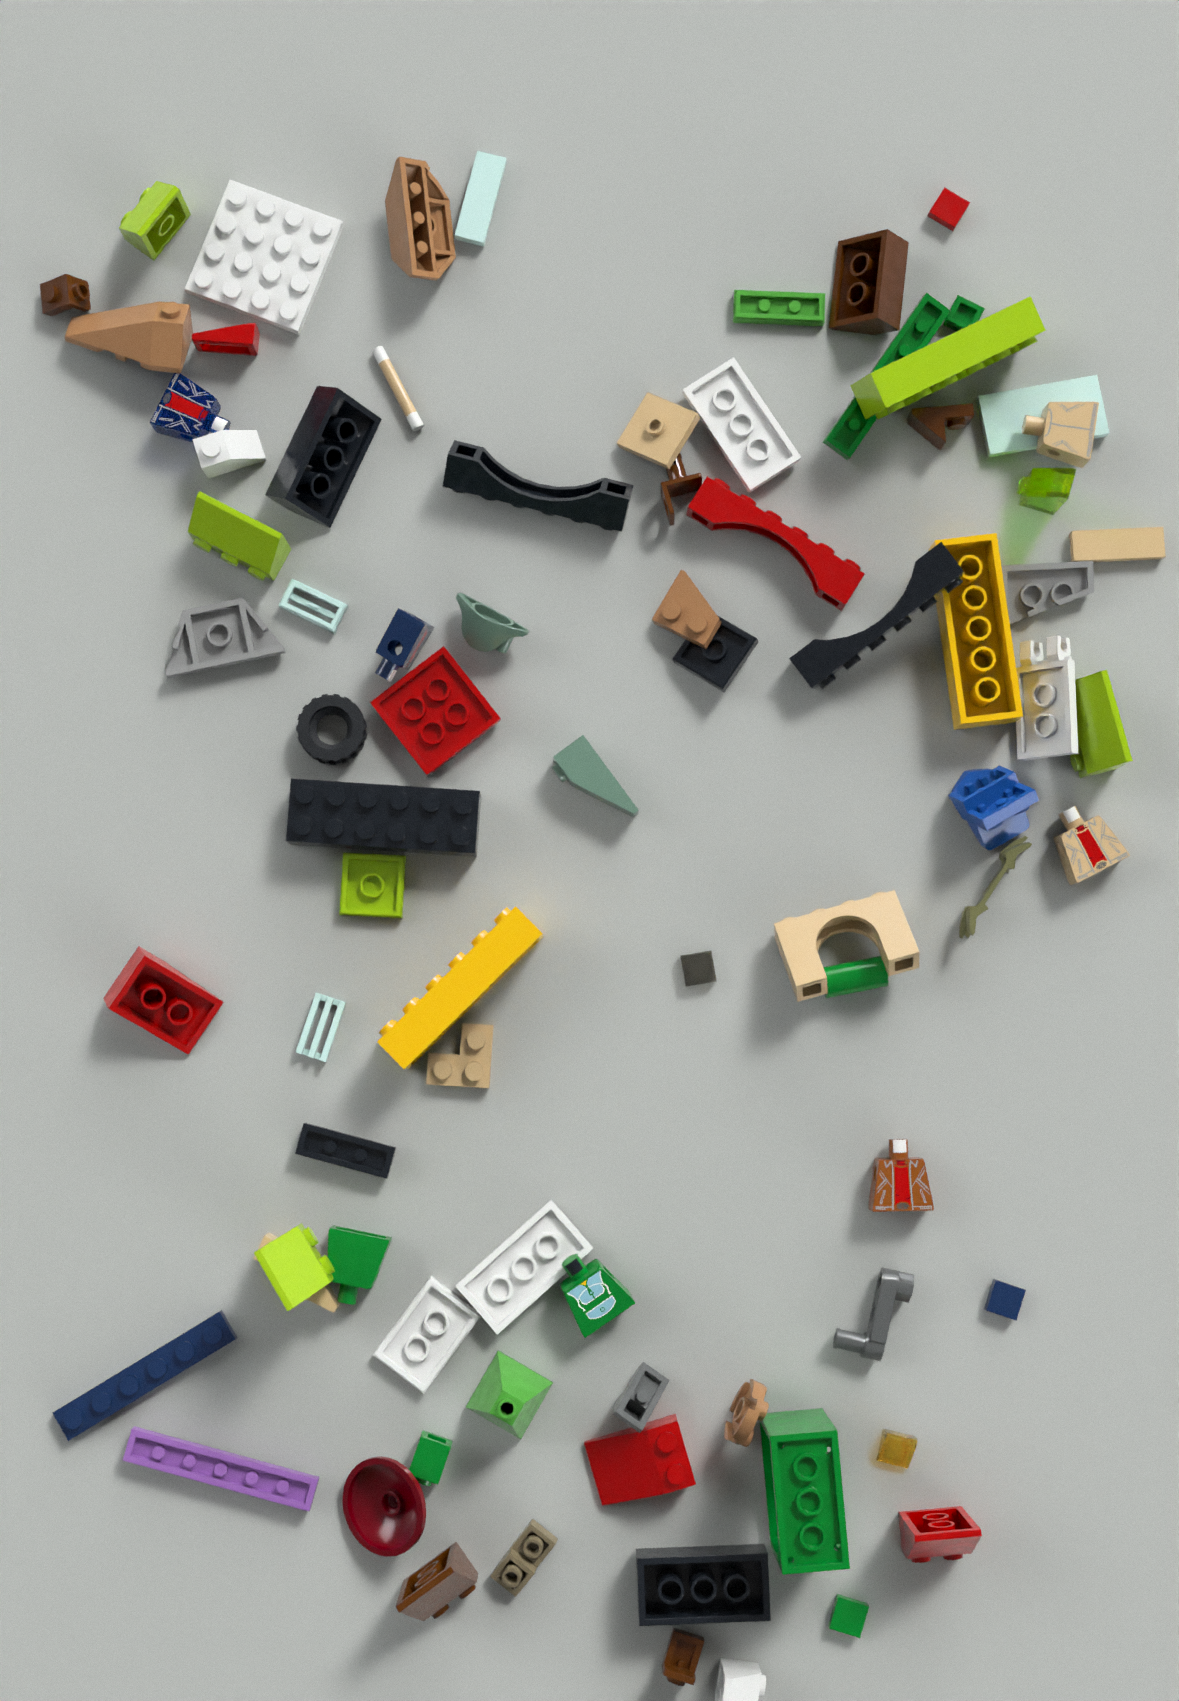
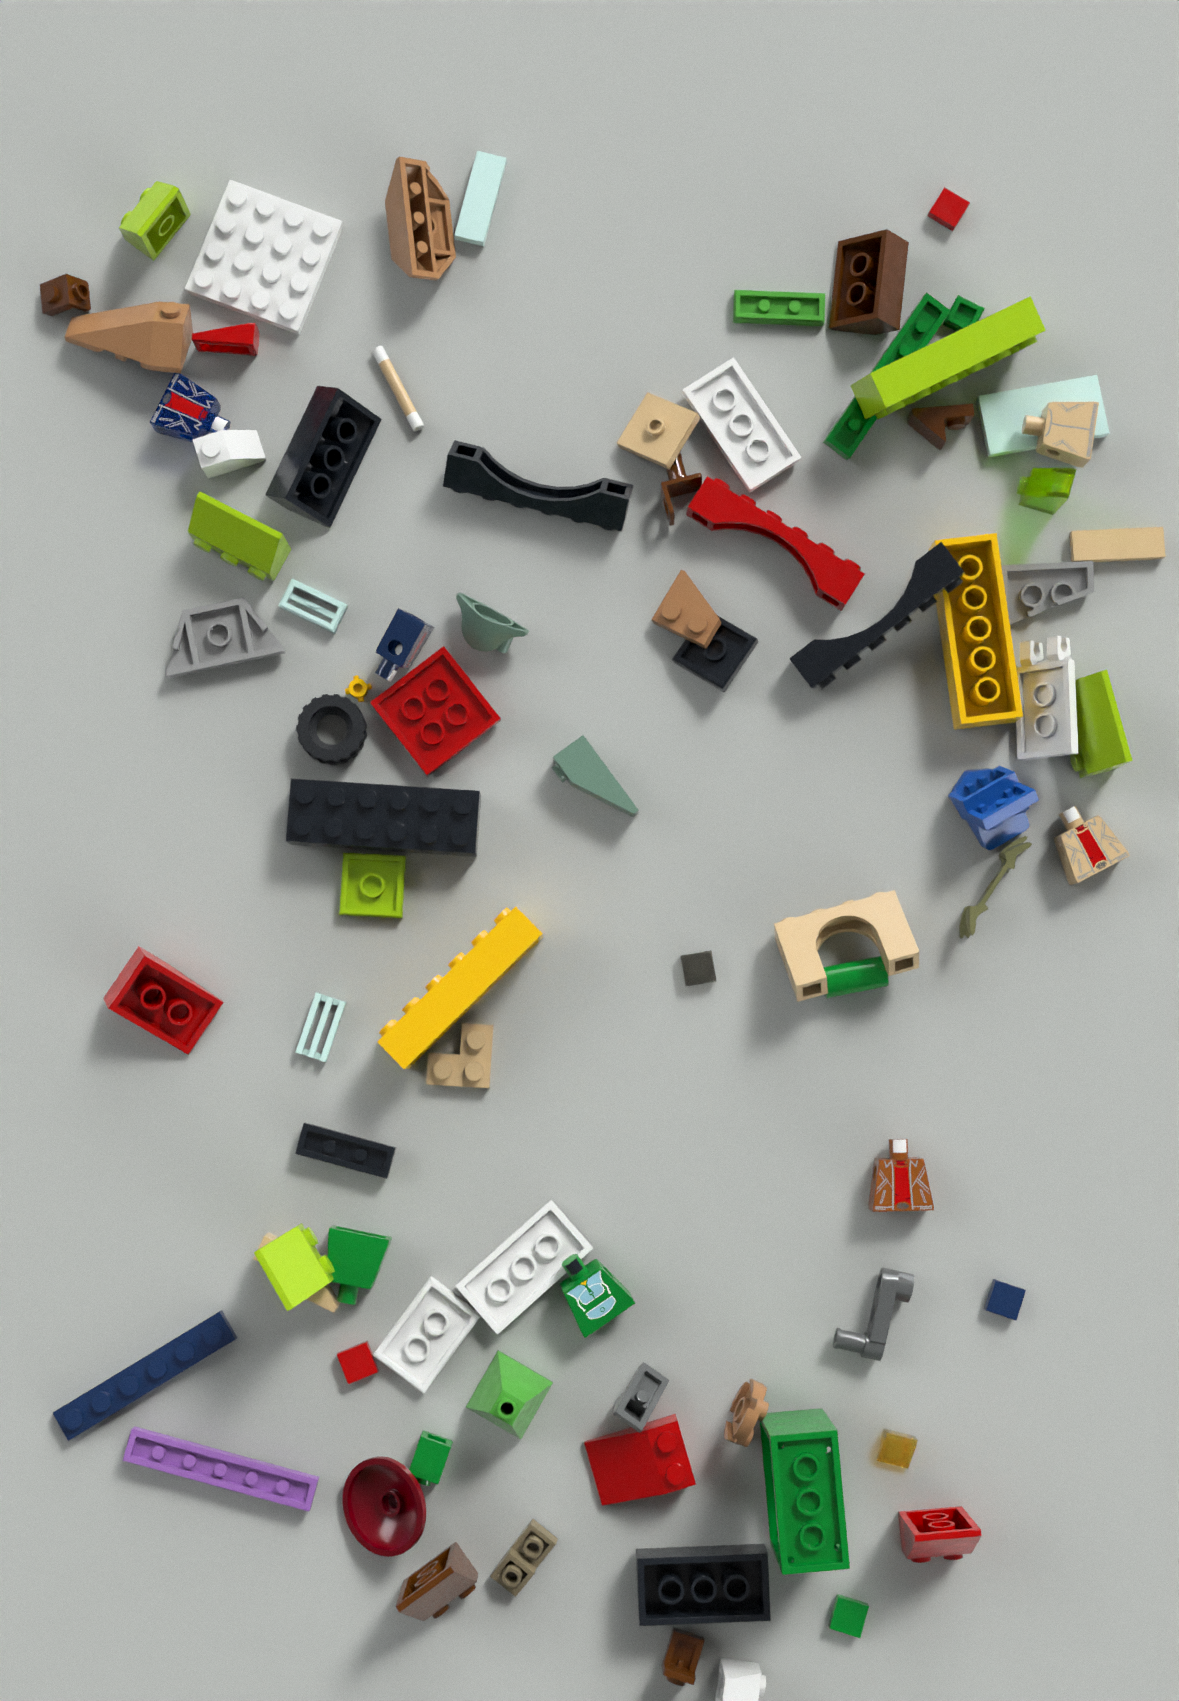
(357, 1362): none -> red tile
(358, 688): none -> yellow piece

